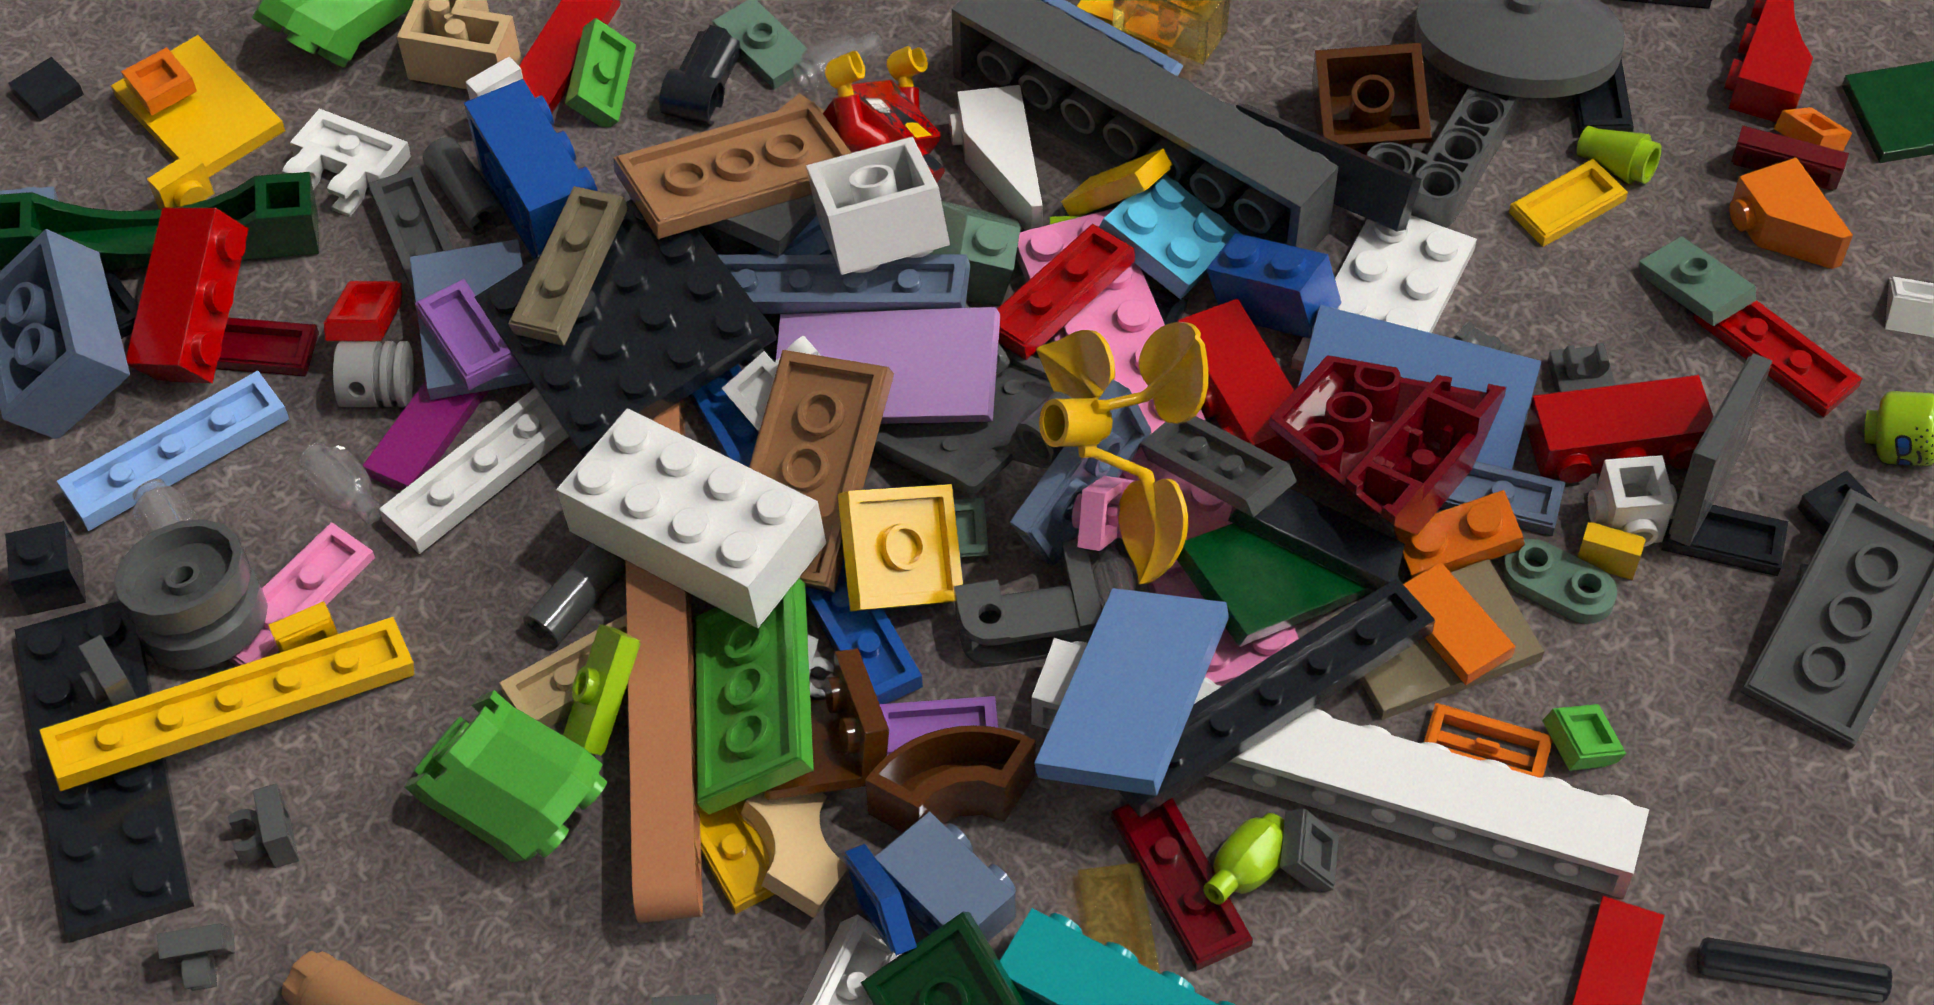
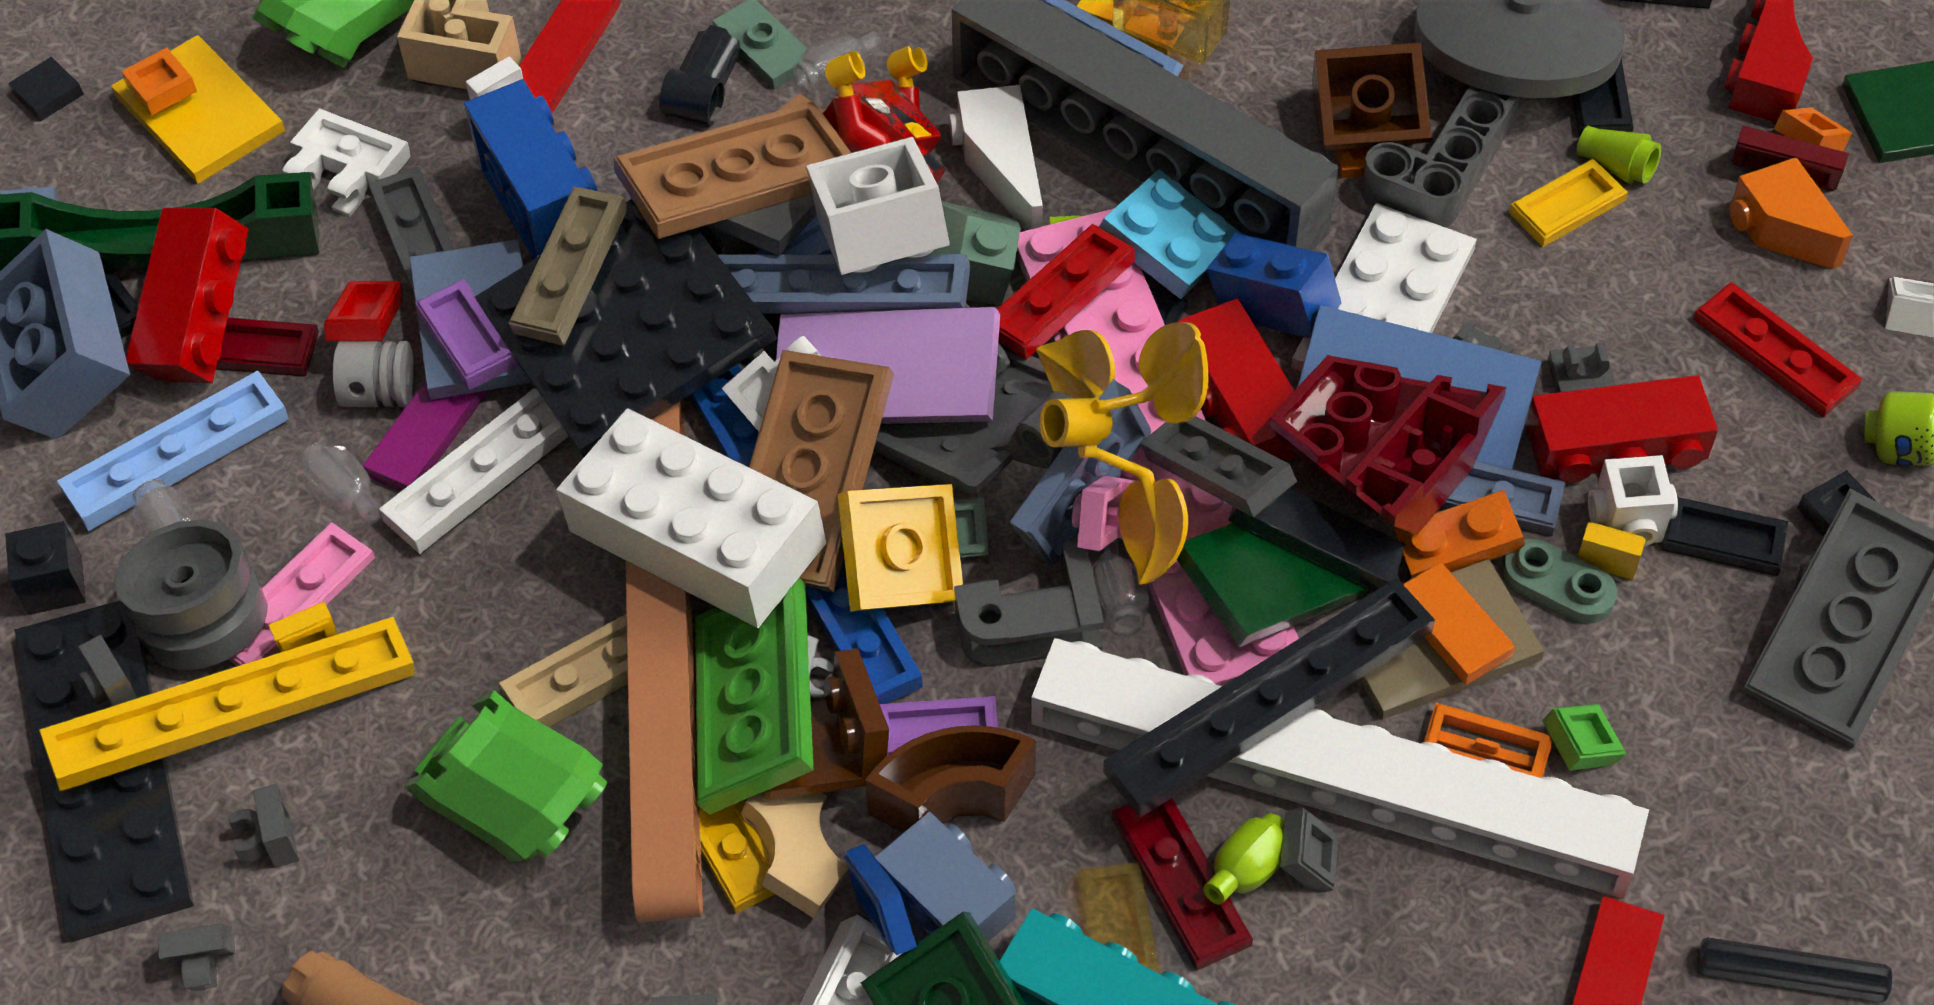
(181, 183): yellow plate -> none
(462, 184): dark grey piece -> none
(574, 593): dark grey piece -> none
(600, 74): bright green plate -> none
(600, 689): lime plate -> none
(1117, 183): yellow tile -> none
(1132, 691): medium blue tile -> none
(1362, 182): black tile -> none
(1697, 281): sand green plate -> none
(1719, 449): dark grey tile -> none

